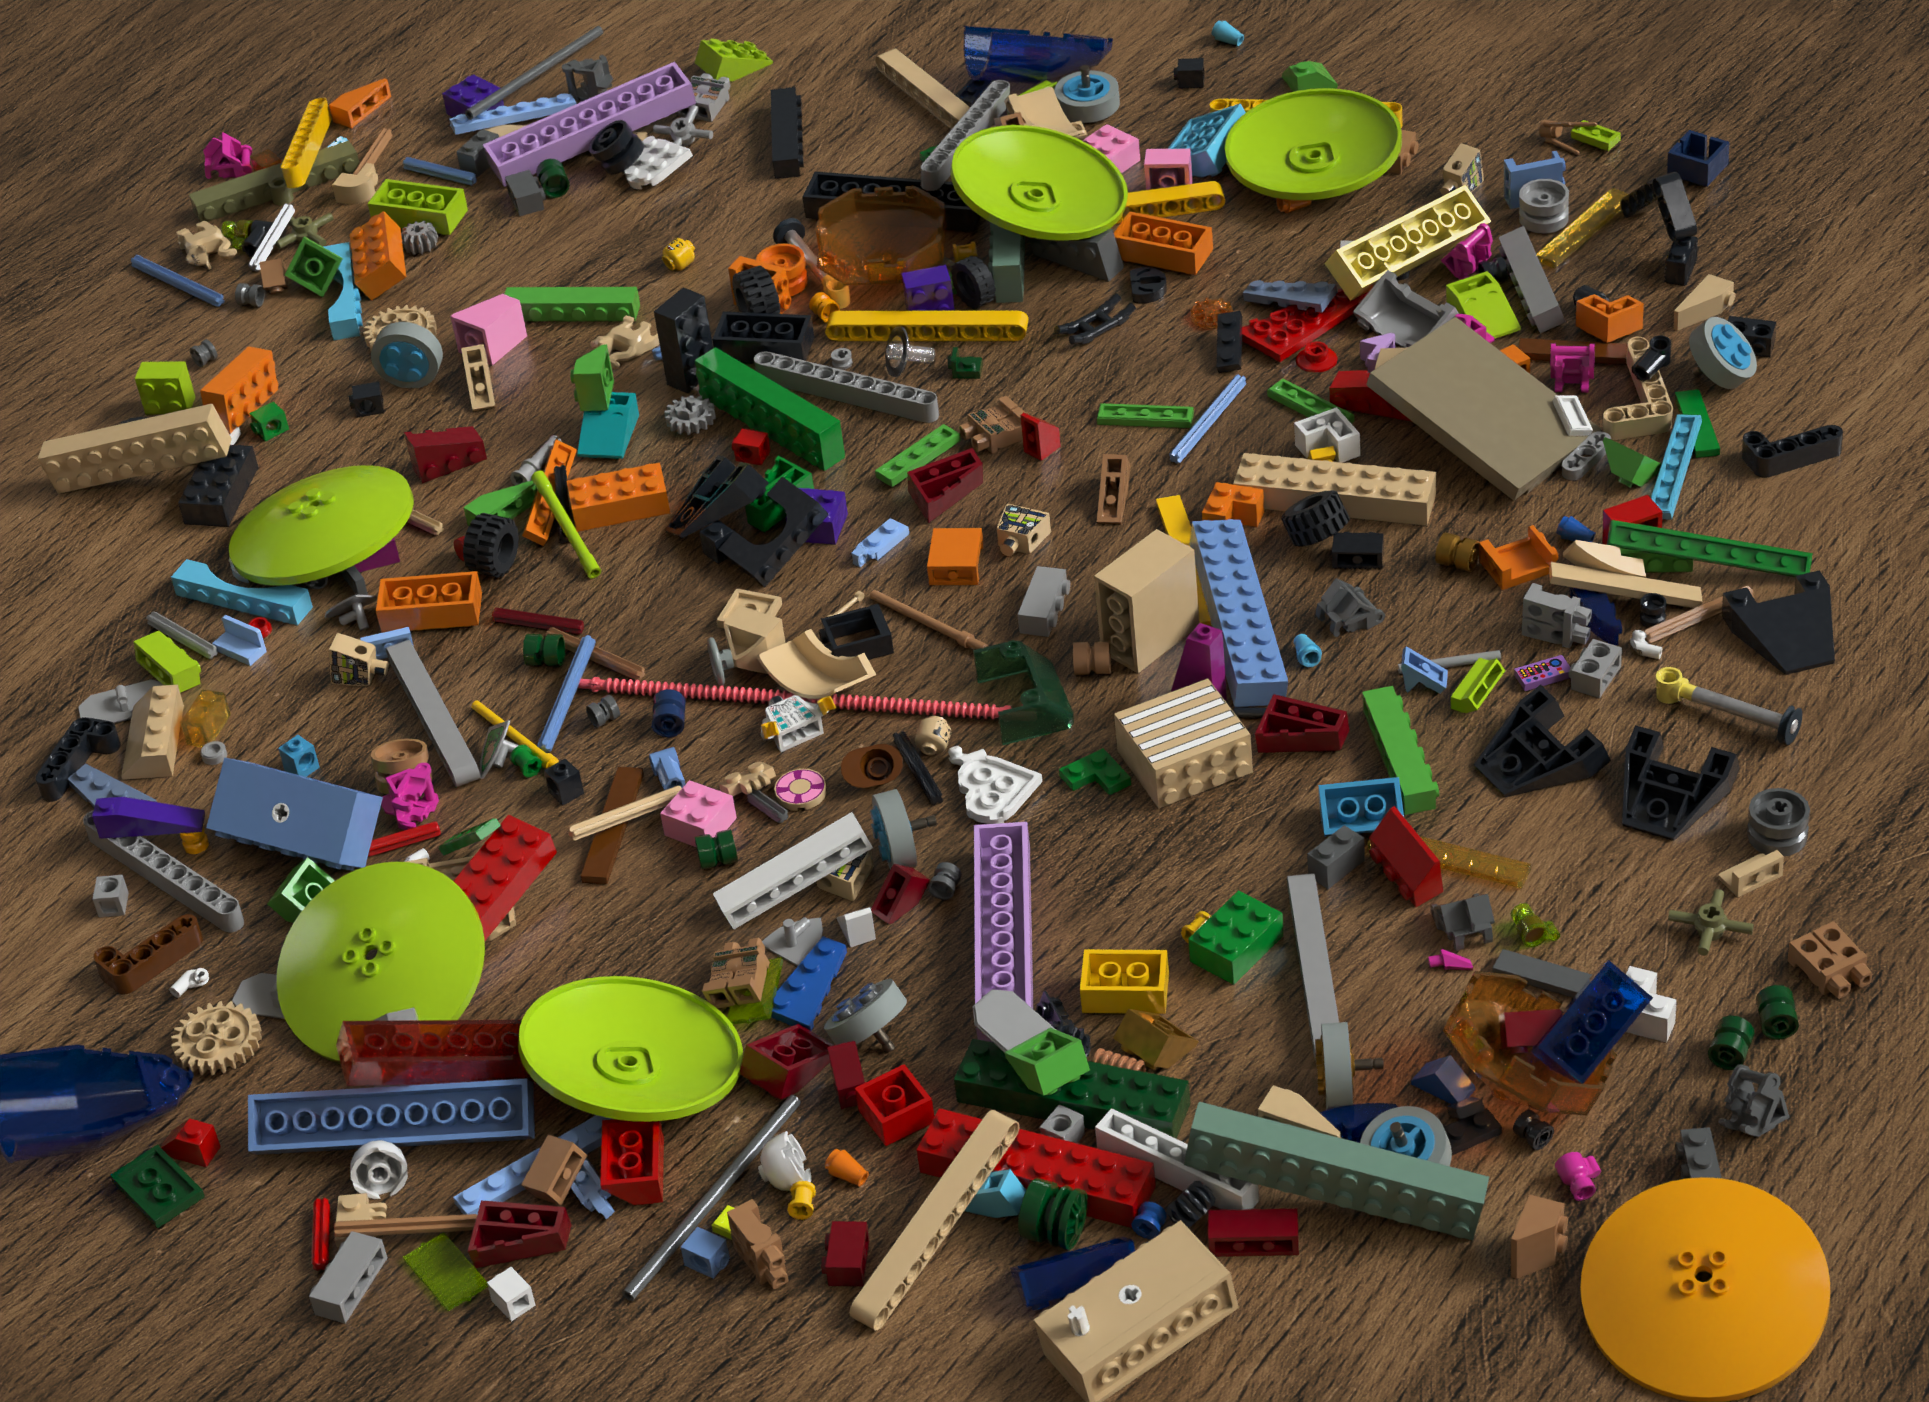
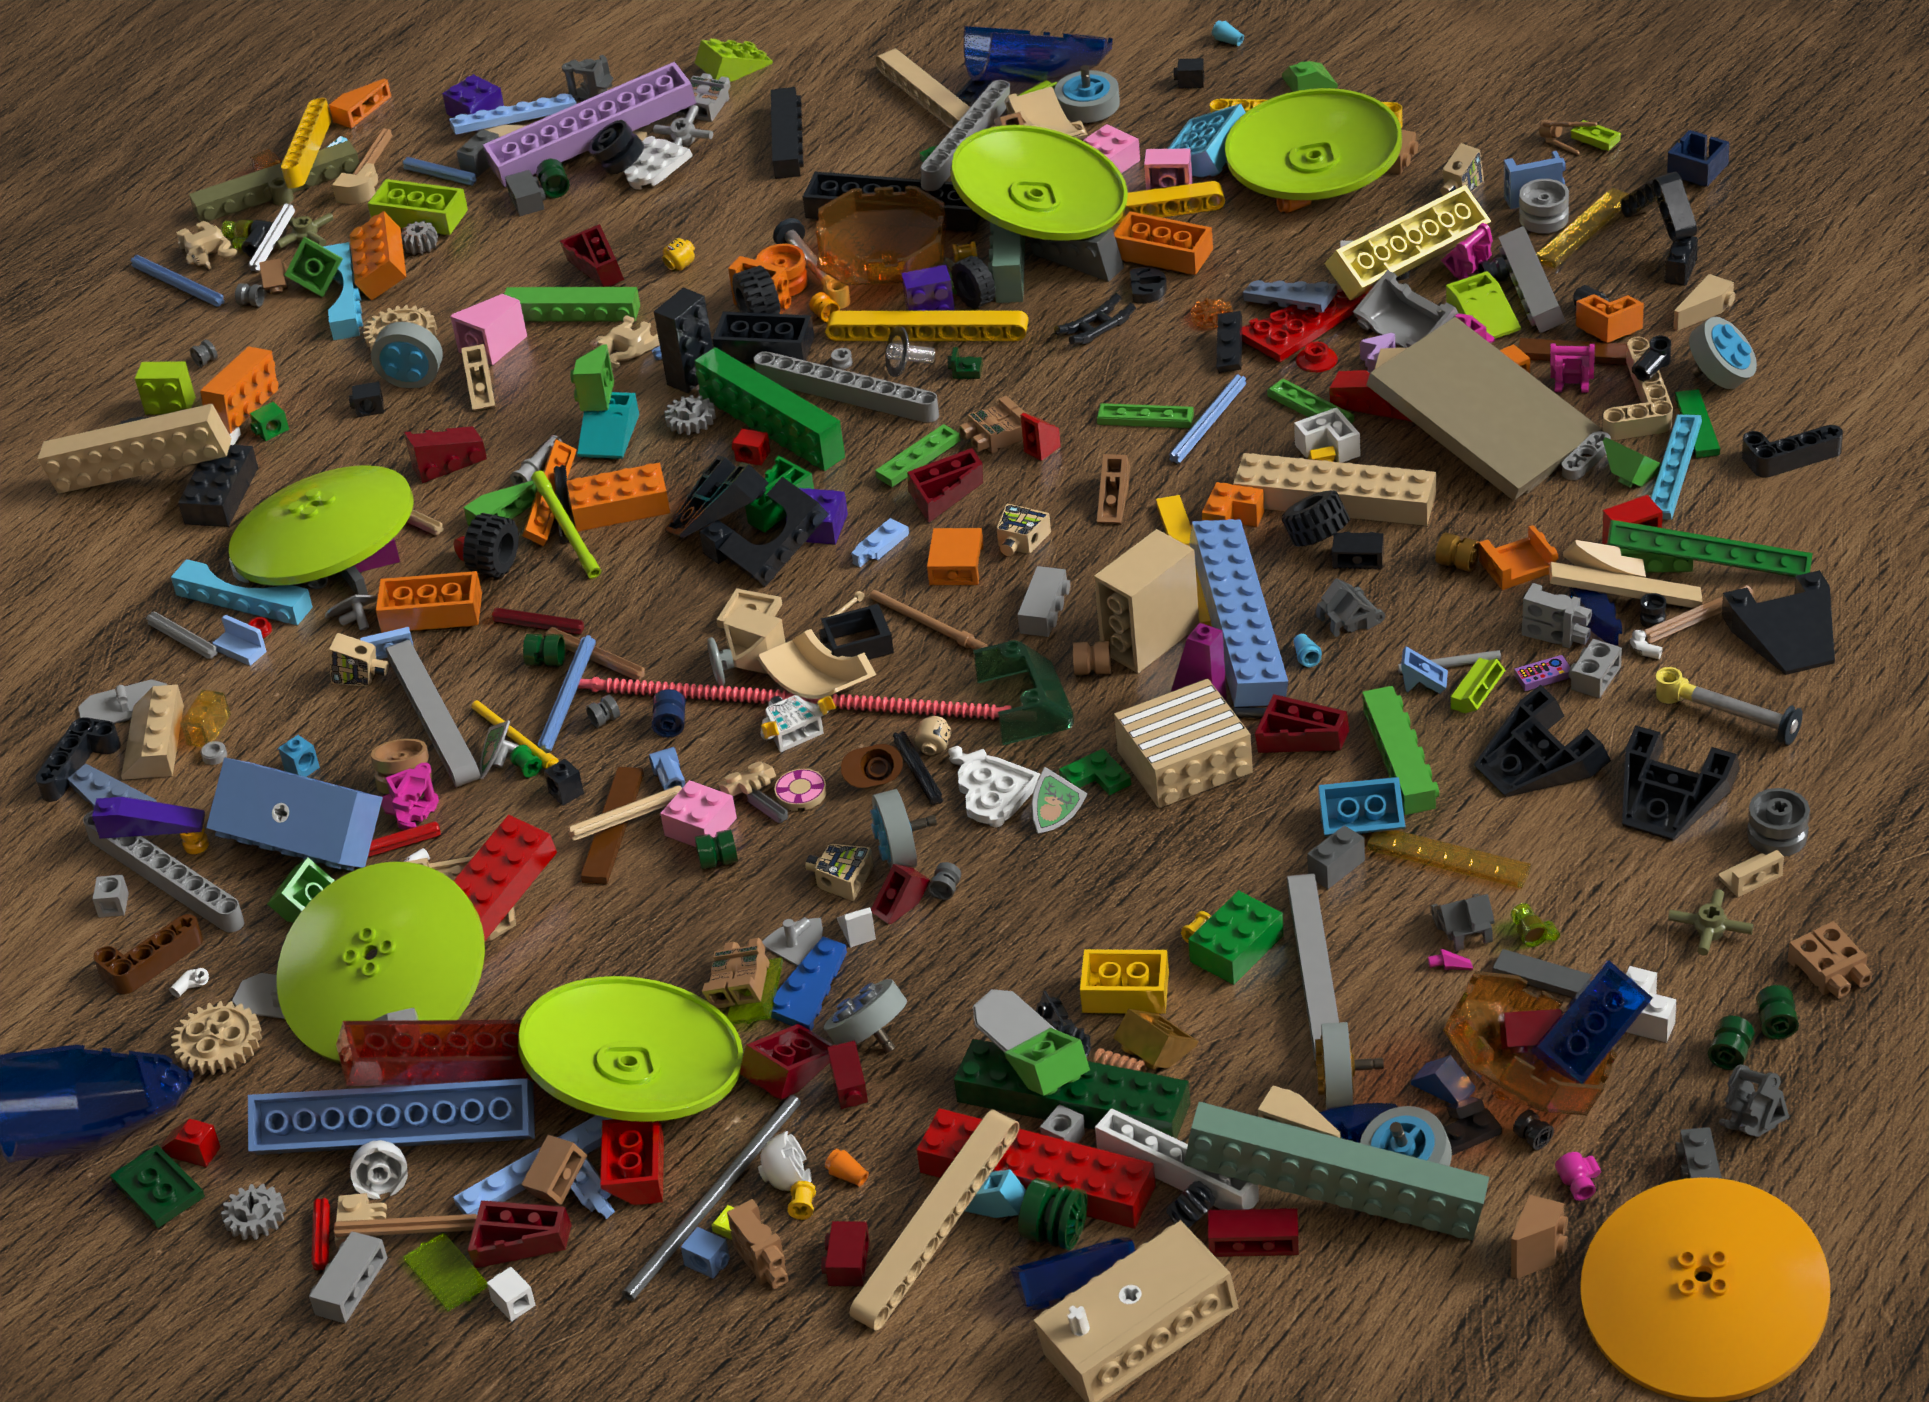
(167, 661): lime brick -> none
(224, 155): dark pink piece -> none
(253, 1211): none -> light grey gear
(469, 836): green tile -> none
(533, 73): dark grey piece -> none
(593, 256): none -> dark red wedge
(792, 870): white brick -> none
(894, 1105): red brick -> none
(1002, 911): lavender brick -> none
(1054, 801): none -> shield
(1149, 1220): blue wheel -> none
(1406, 858): red slope -> none
(1572, 415): white tile -> none
(1573, 530): blue cone -> none
(1759, 333): black brick -> none

